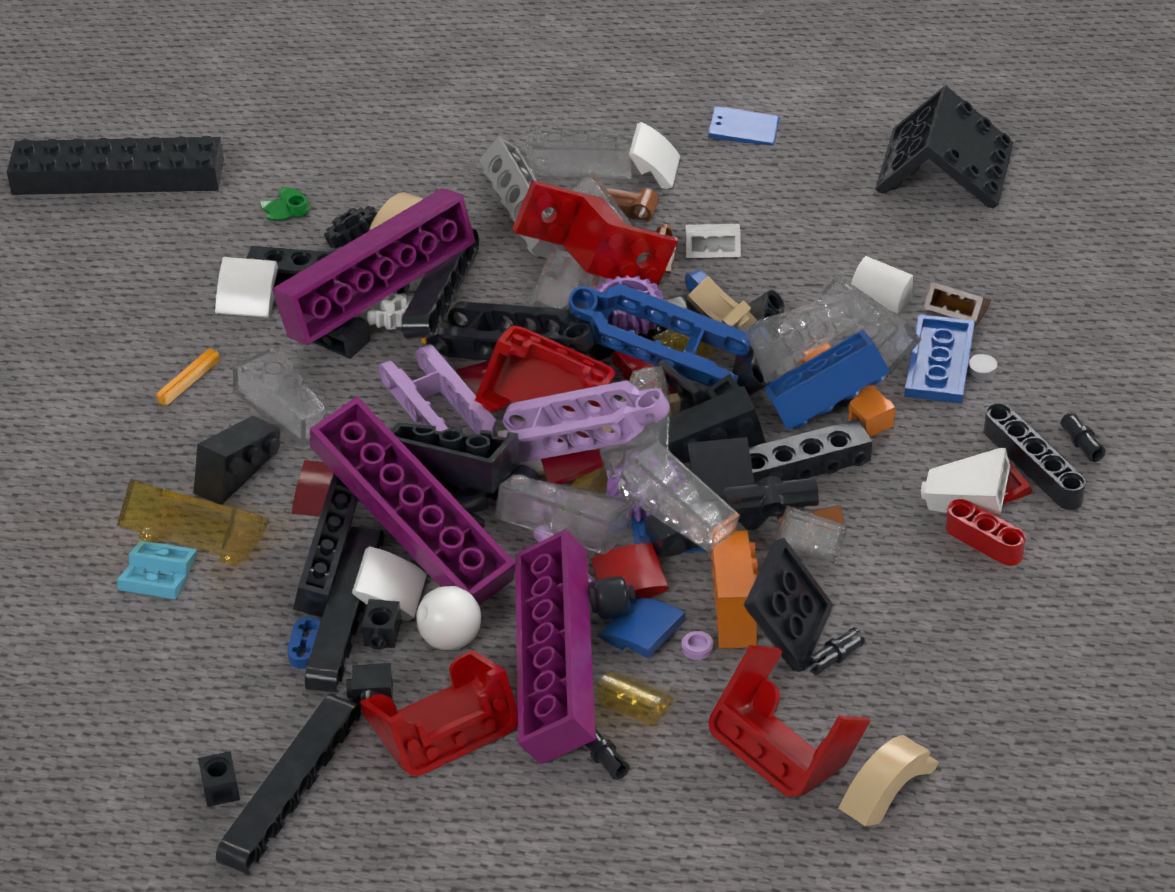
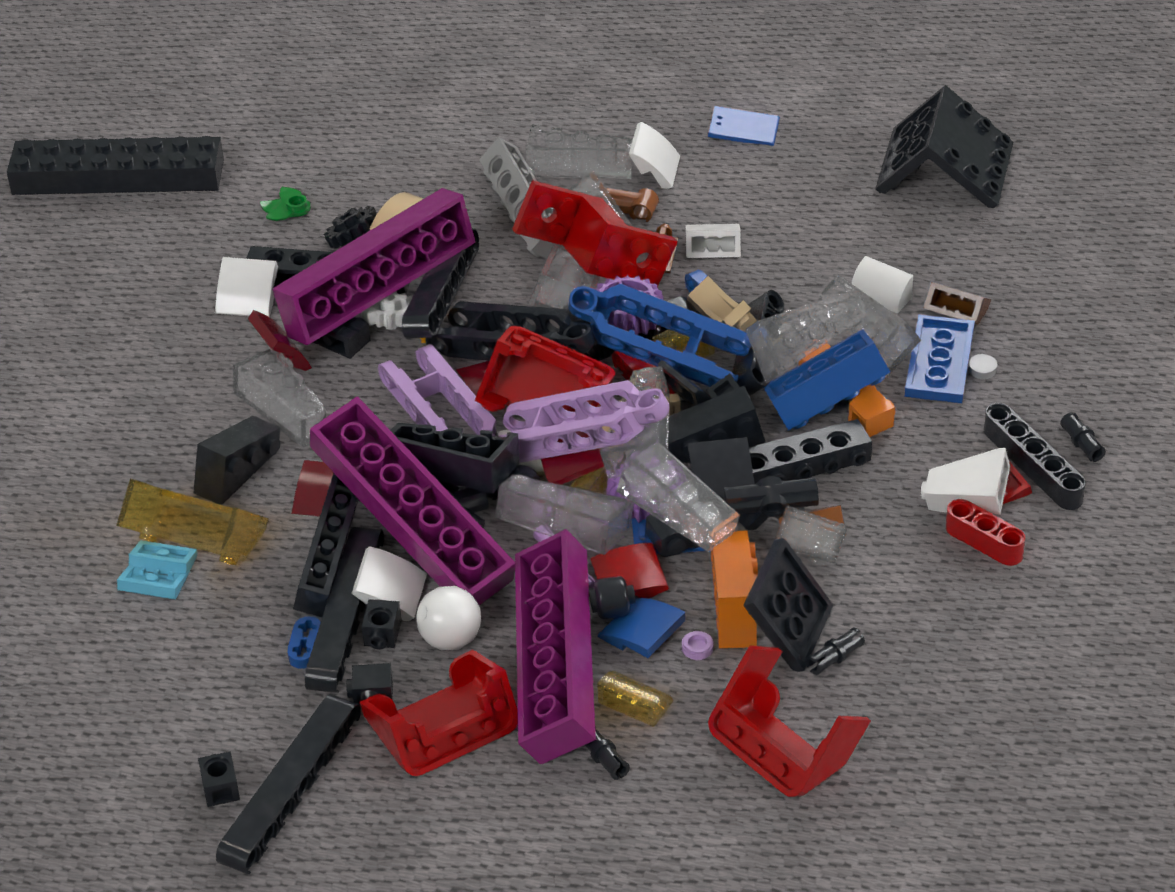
(187, 377): light orange axle -> none
(277, 339): none -> dark red slope
(883, 778): tan arch -> none

